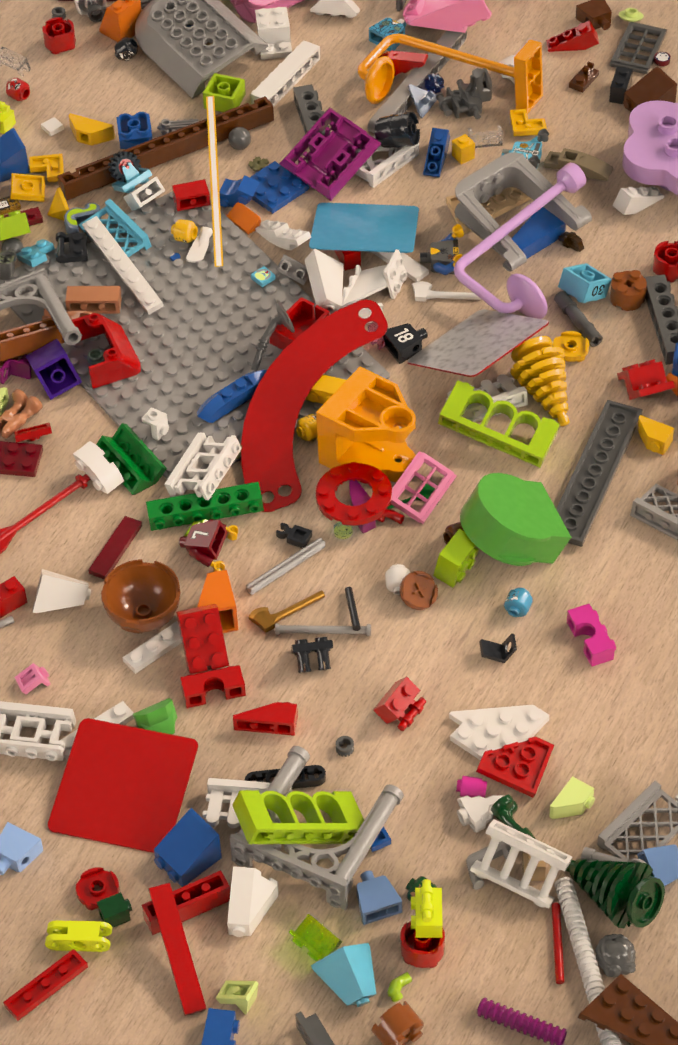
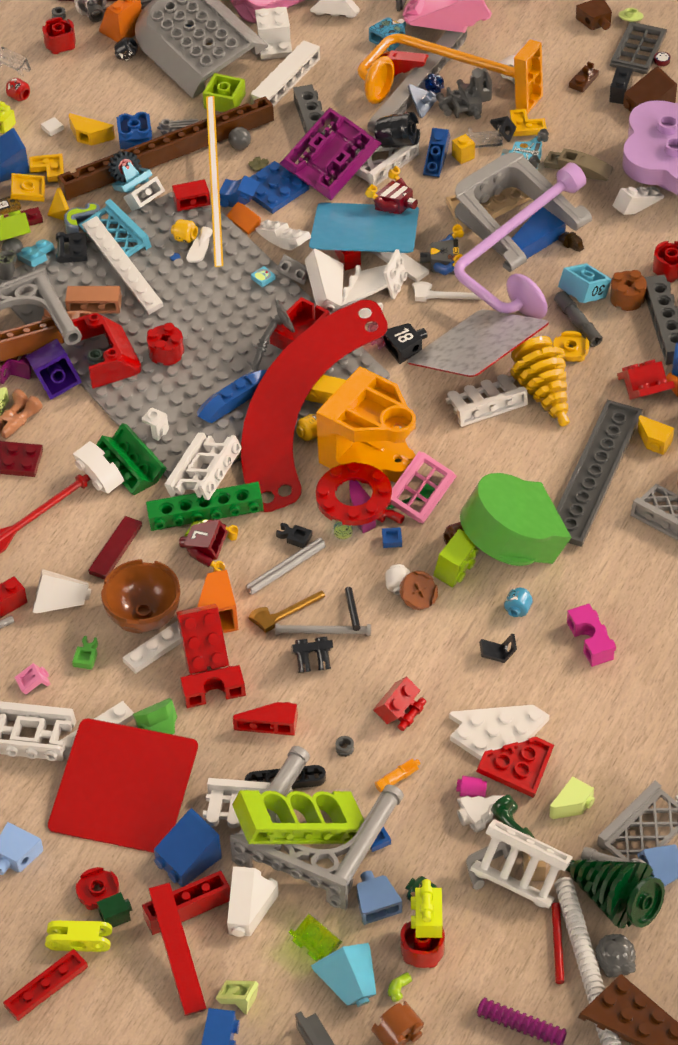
(33, 433): red plate -> none
(86, 655): none -> bright green plate
(165, 344): none -> red brick
(392, 537): none -> blue plate
(393, 197): none -> dark red torso
(398, 774): none -> light orange piece
(464, 395): lime fence -> none
(506, 125): none -> black bracket
(574, 39): red slope -> none

